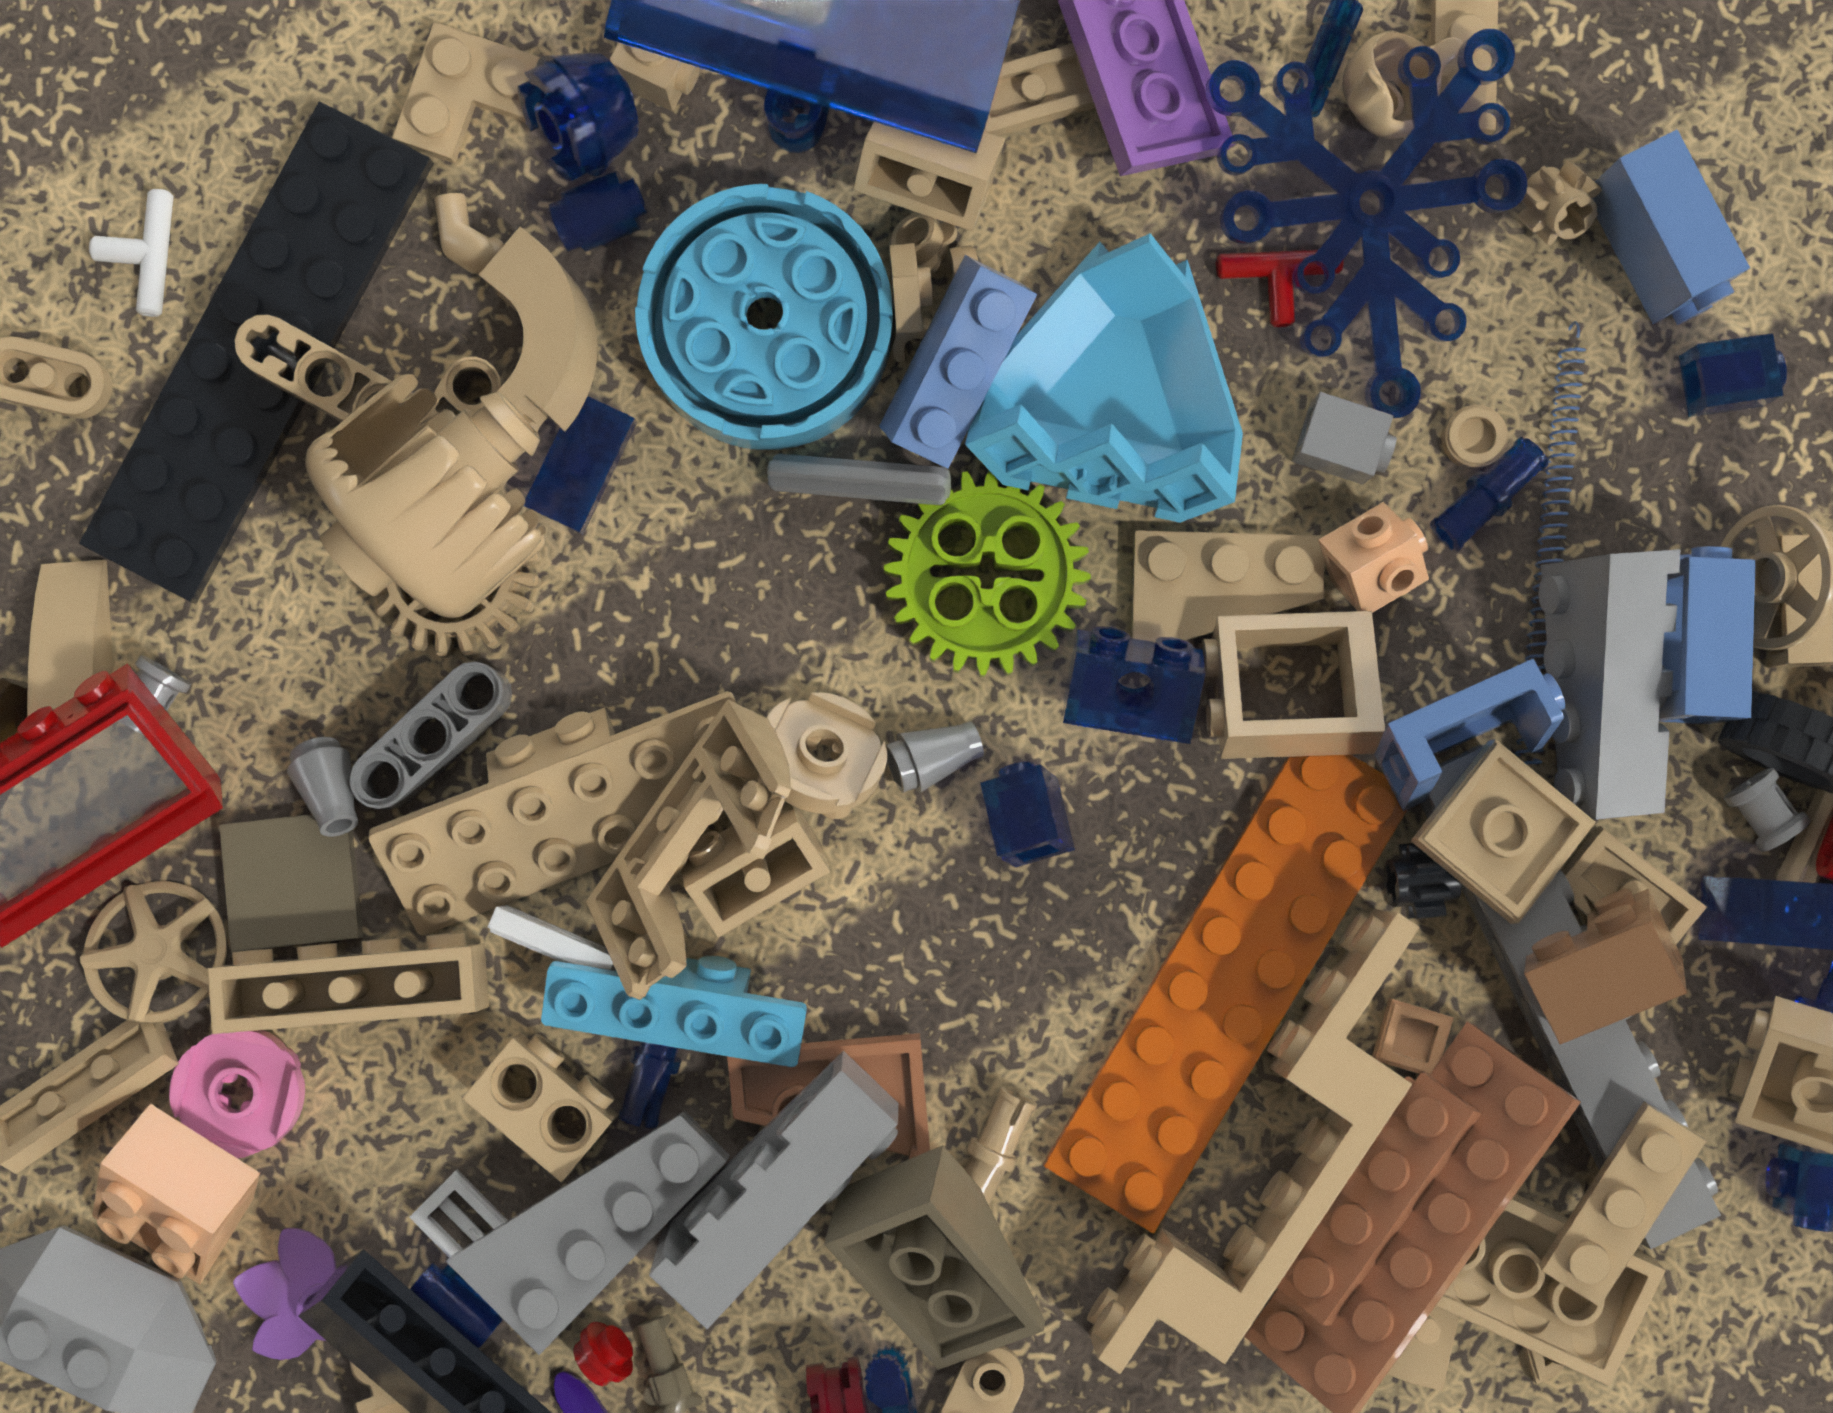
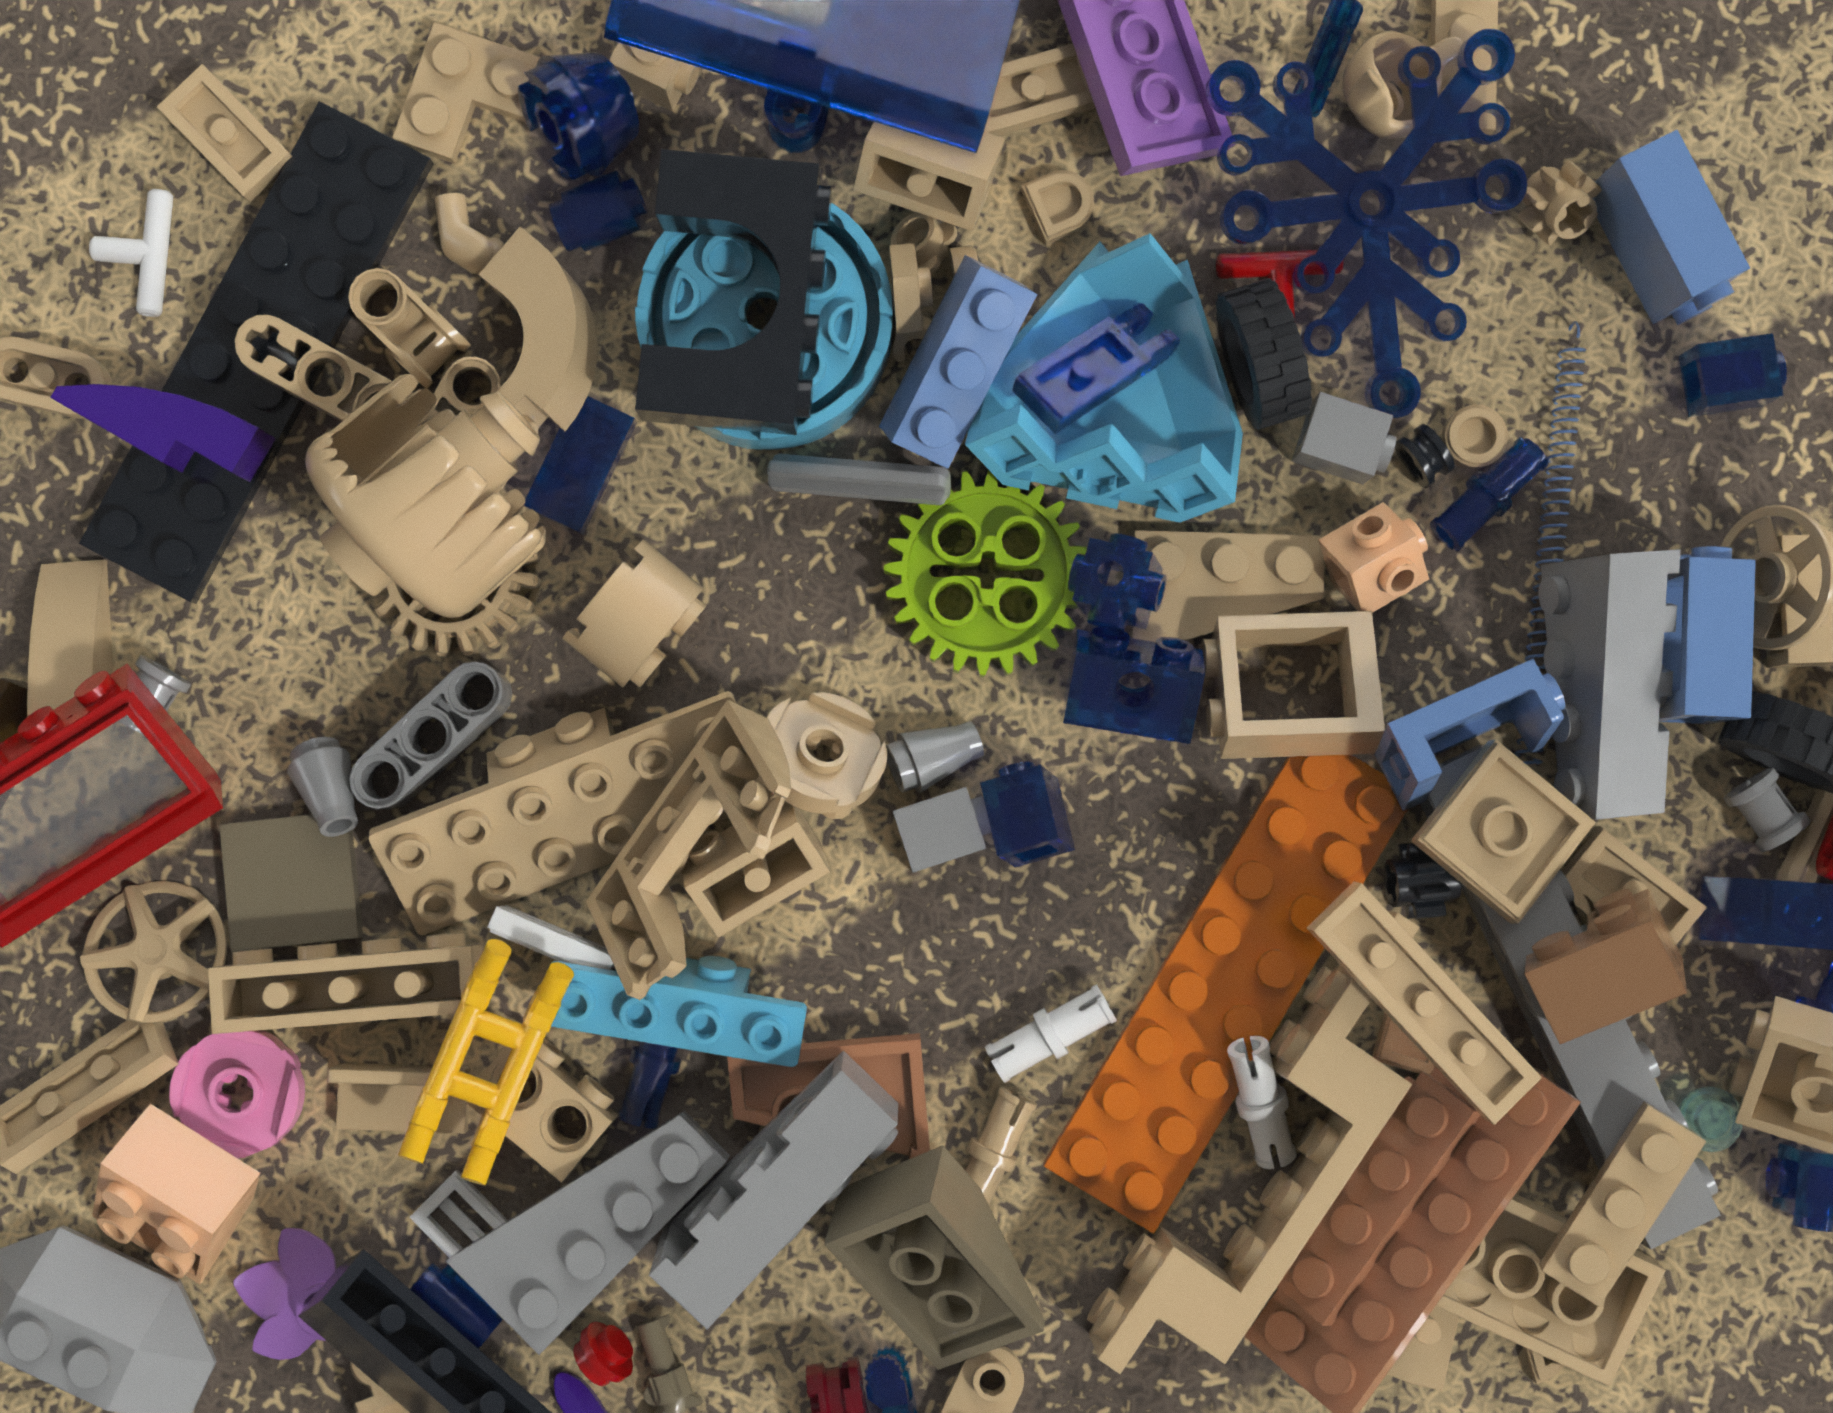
(170, 426): none -> dark purple slope
(225, 133): none -> tan plate
(385, 1096): none -> tan panel
(413, 331): none -> tan piece
(499, 1098): none -> yellow piece
(634, 616): none -> tan brick
(778, 212): none -> black arch
(942, 828): none -> light grey brick
(1050, 1033): none -> white pin
(1059, 204): none -> tan tile
(1092, 368): none -> clear blue hinge
(1129, 600): none -> clear blue brick
(1262, 1102): none -> white pin
(1264, 353): none -> black tyre
(1424, 455): none -> black bush
(1424, 1002): none -> tan plate
(1713, 1116): none -> clear light blue plate

